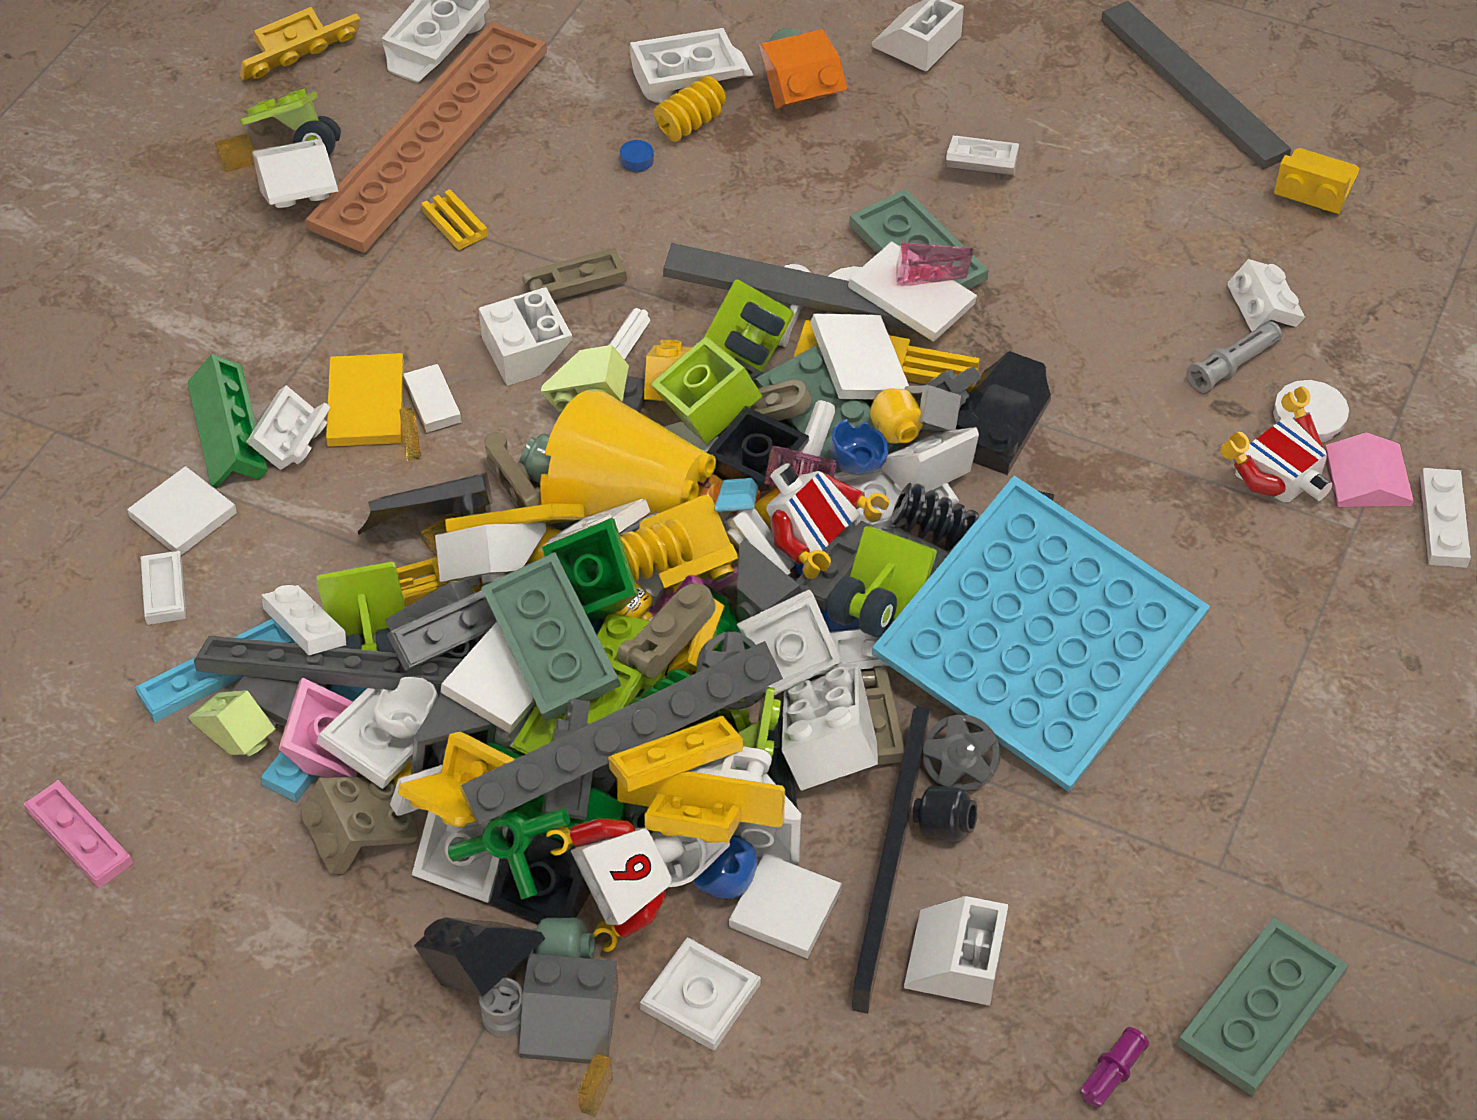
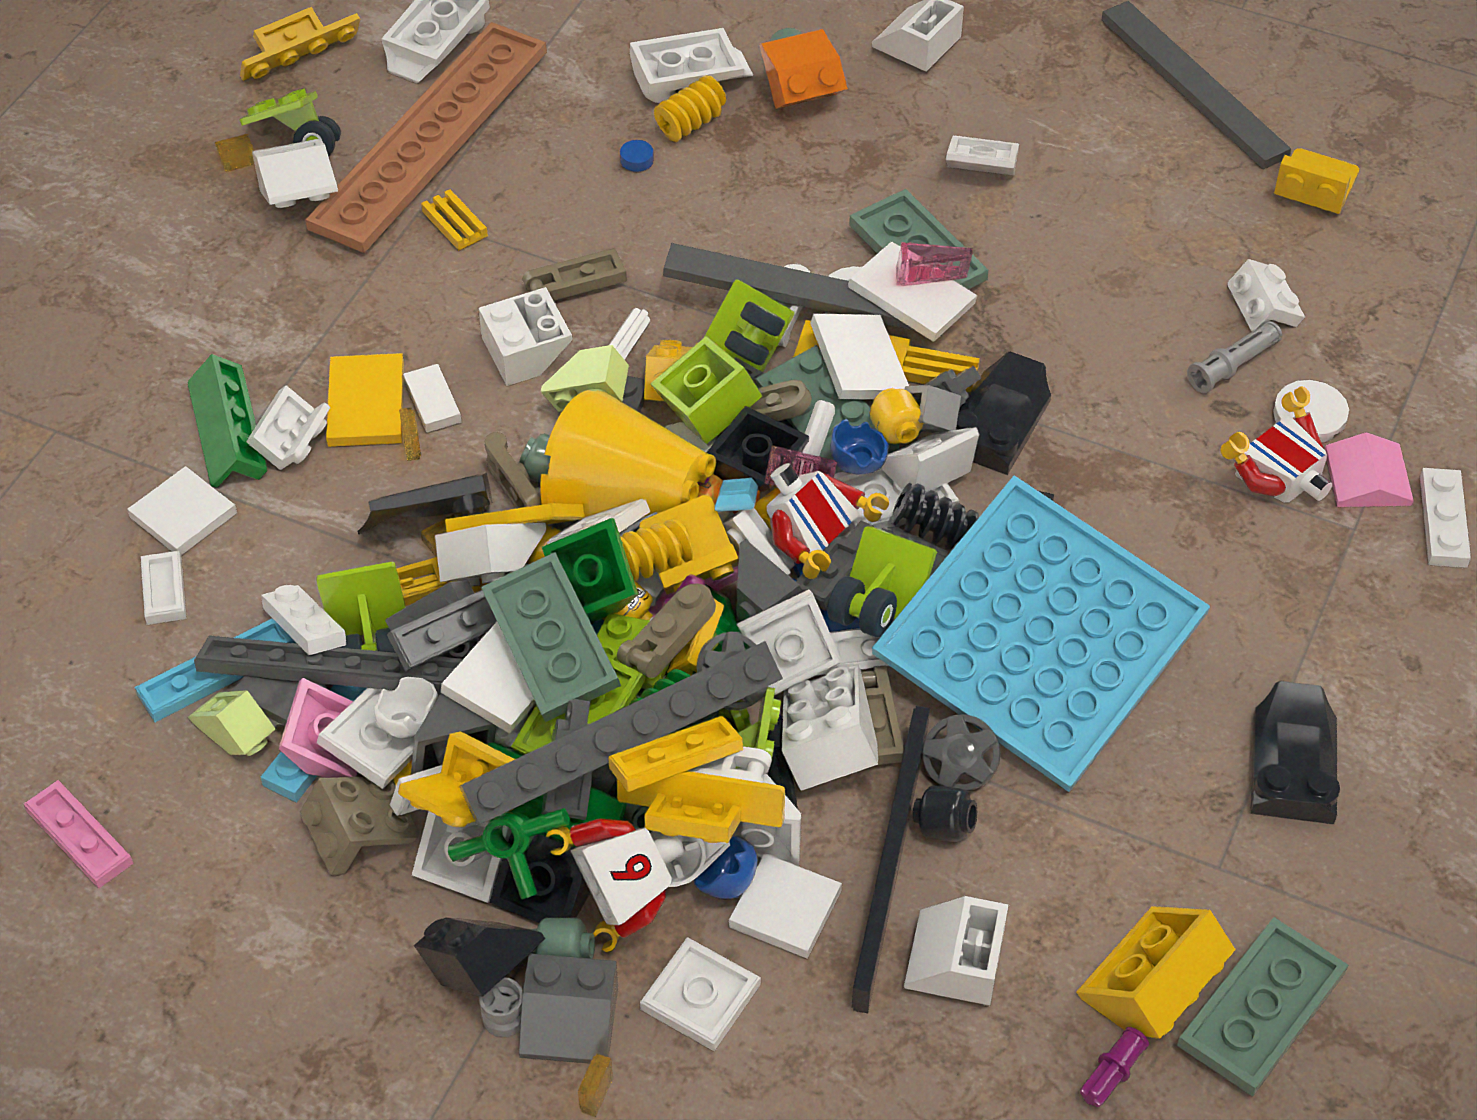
(1158, 969): none -> yellow slope
(1295, 755): none -> black slope

